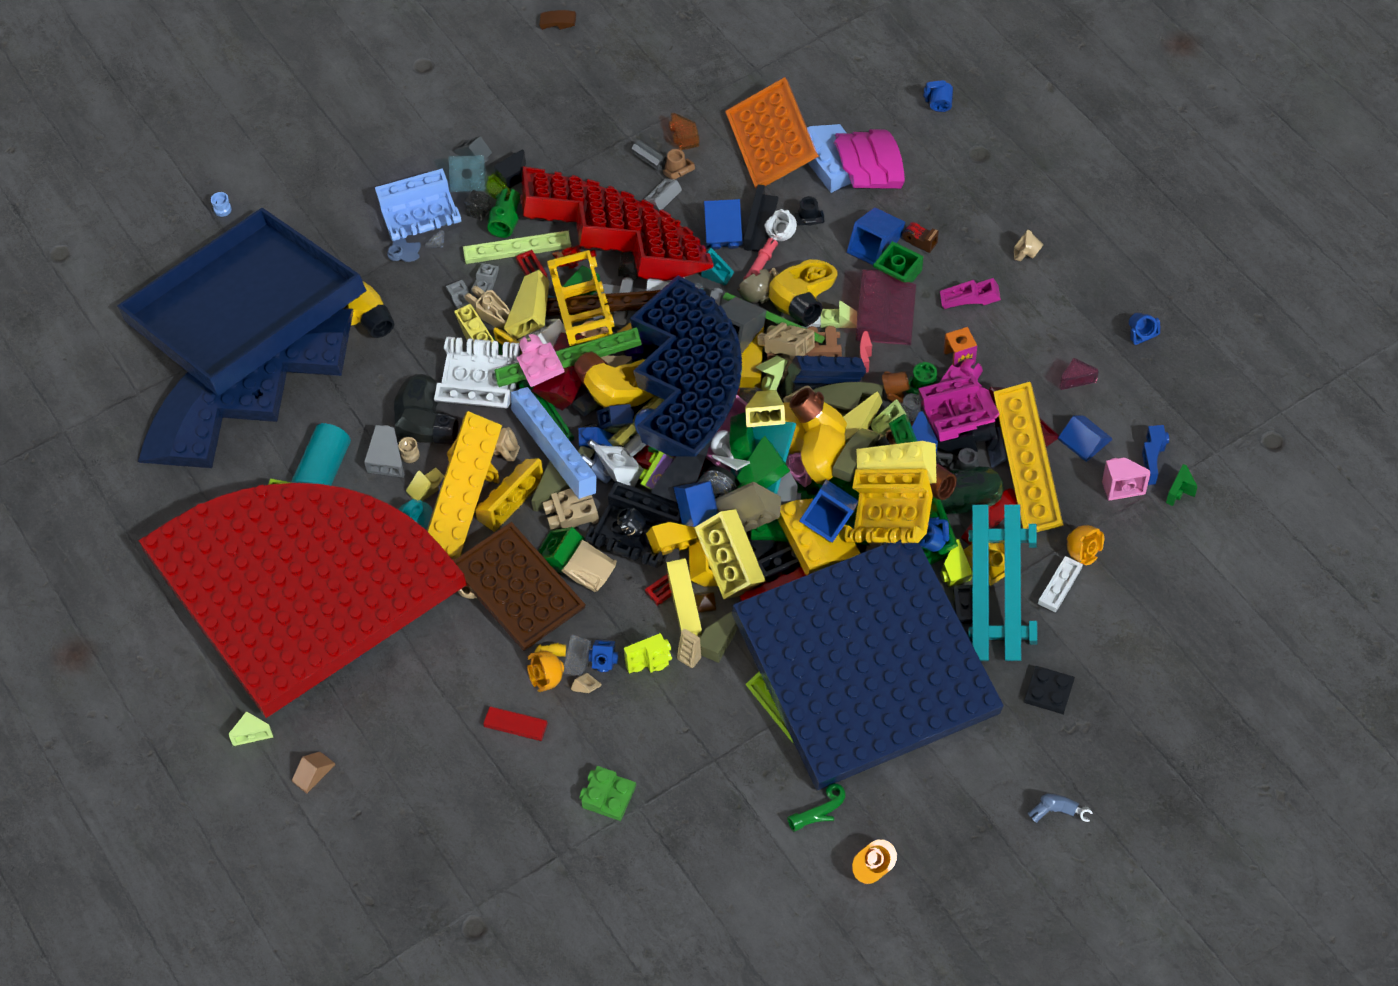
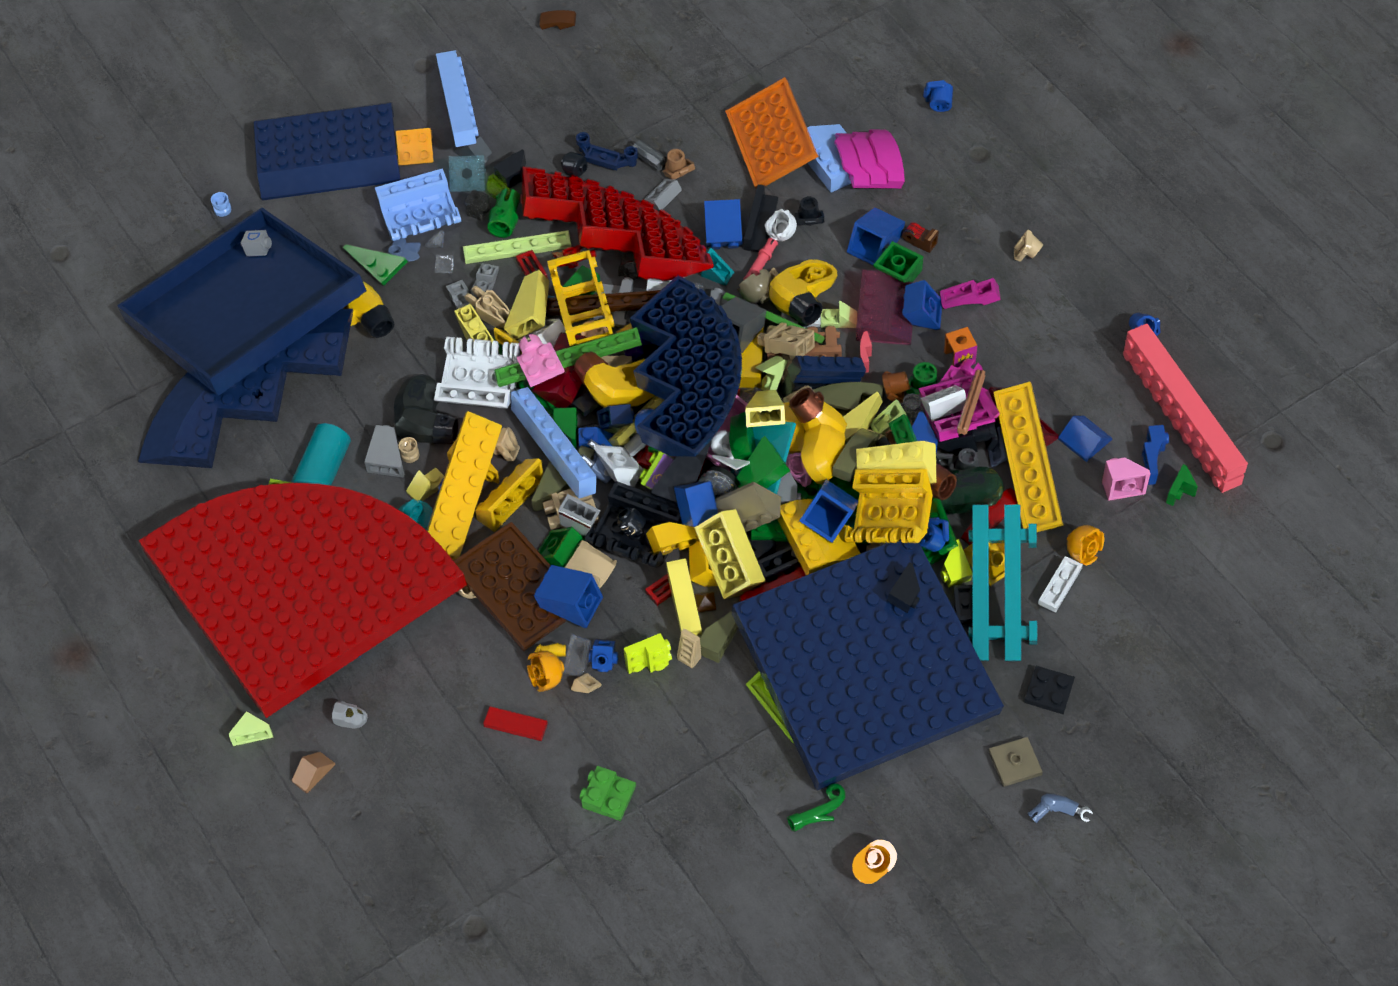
(256, 243): none -> light grey brick
(326, 151): none -> dark blue slope
(348, 715): none -> light grey rock
(378, 264): none -> green wing
(414, 146): none -> light orange bracket
(444, 264): none -> clear slope
(457, 98): none -> light blue brick
(568, 422): none -> green slope
(569, 594): none -> blue slope
(574, 164): none -> black head
(577, 514): none -> light grey torso
(606, 157): none -> dark blue plate
(685, 132): clear orange slope -> none
(906, 590): none -> black slope
(922, 305): none -> blue slope
(944, 402): none -> white slope
(971, 402): none -> nougat axle
(1015, 761): none -> dark tan plate
(1078, 374): clear pink slope -> none
(1184, 408): none -> coral piece

